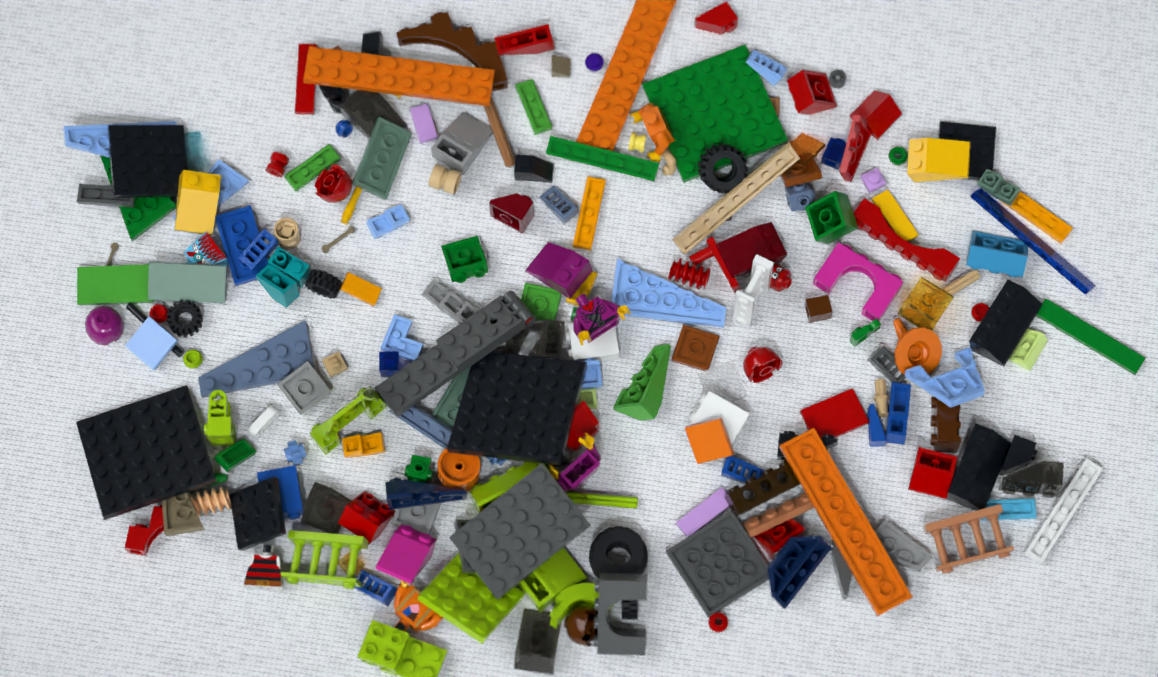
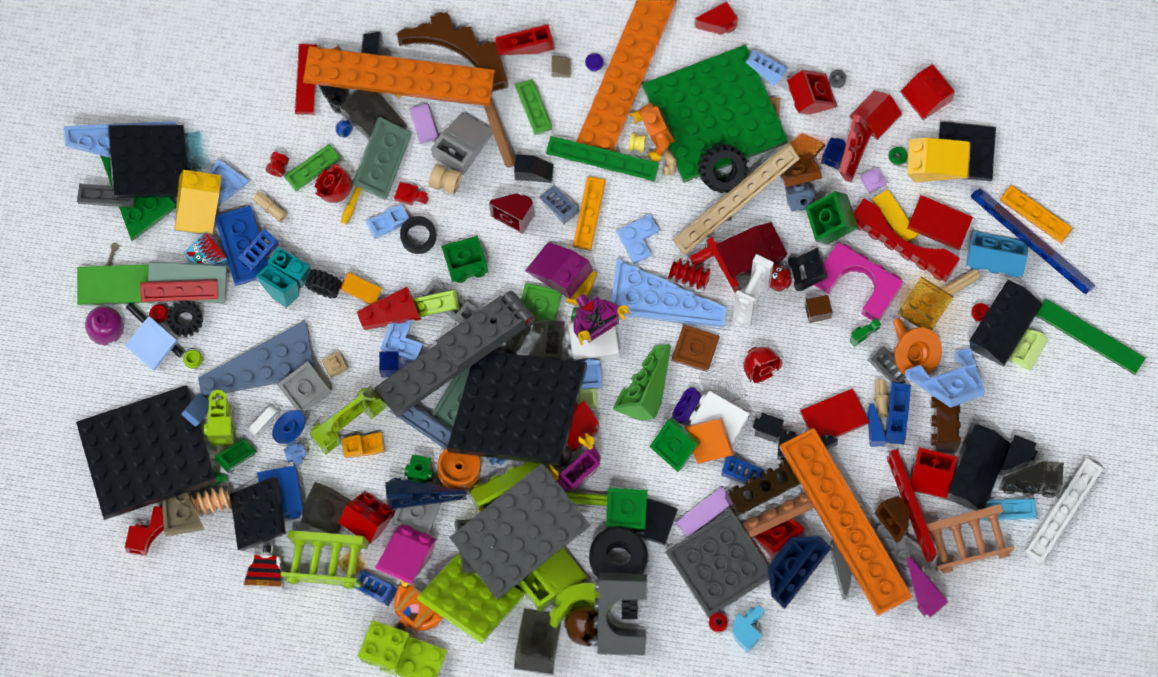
(179, 290): none -> tile
(196, 409): none -> medium blue tile
(270, 206): none -> tan axle
(287, 233): tan wheel -> none
(288, 427): none -> blue dish
(325, 248): dark tan hinge -> none
(391, 309): none -> red wing
(409, 193): none -> red plate
(418, 221): none -> black tyre
(437, 303): none -> lime tile
(626, 508): none -> green plate
(633, 238): none -> light blue plate
(658, 522): none -> black tile
(674, 444): none -> green plate
(686, 405): none -> dark purple plate
(743, 630): none -> medium azure brick
(768, 427): none -> black brick
(813, 267): none -> black plate
(894, 516): none -> reddish brown slope
(908, 496): none -> red tile
(927, 594): none -> magenta slope
(928, 92): none -> red slope
(939, 222): none -> red tile
(998, 188): sand green slope -> none

